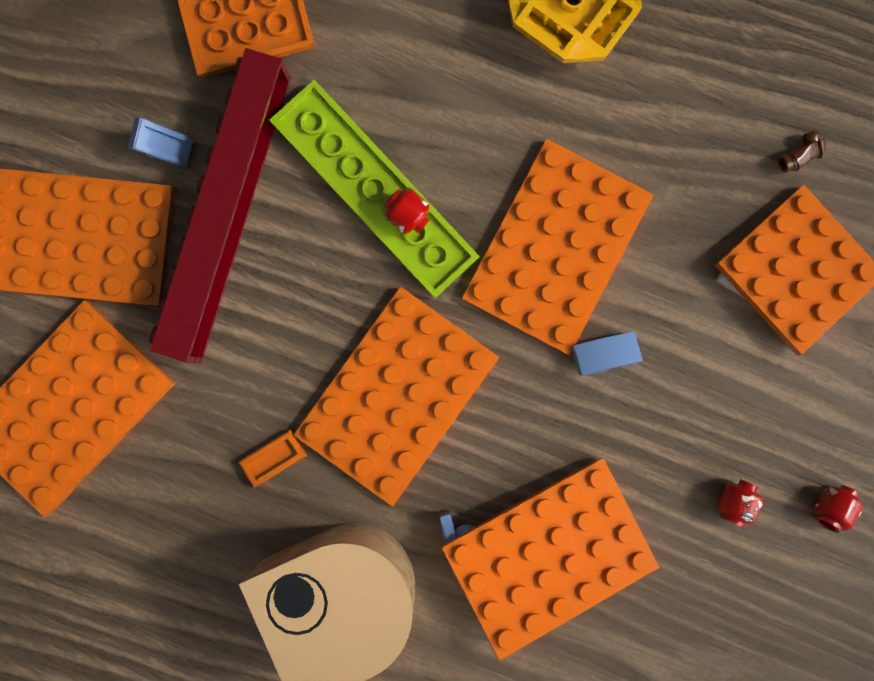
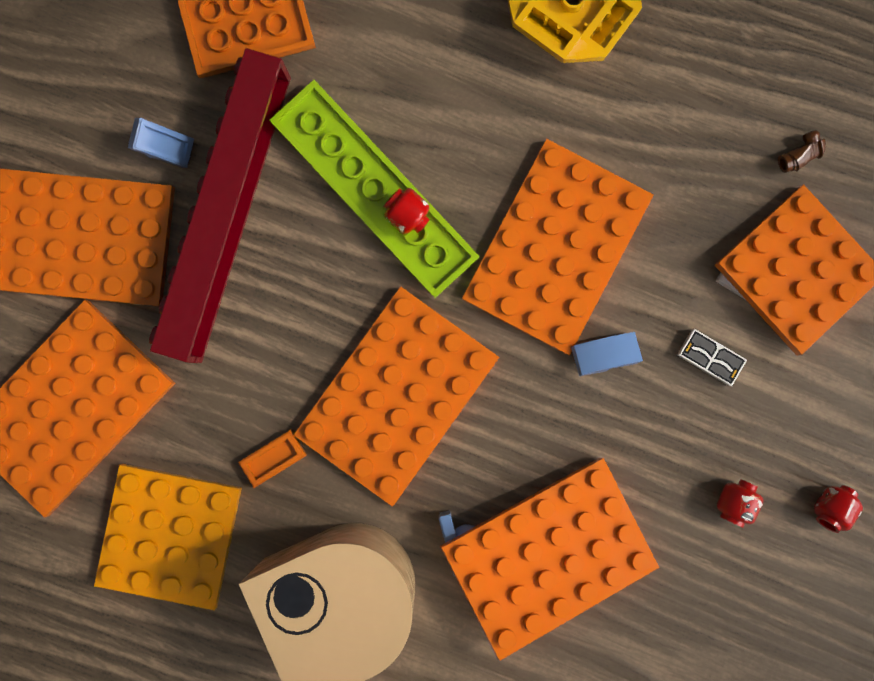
(168, 536): none -> light orange plate
(711, 357): none -> tile

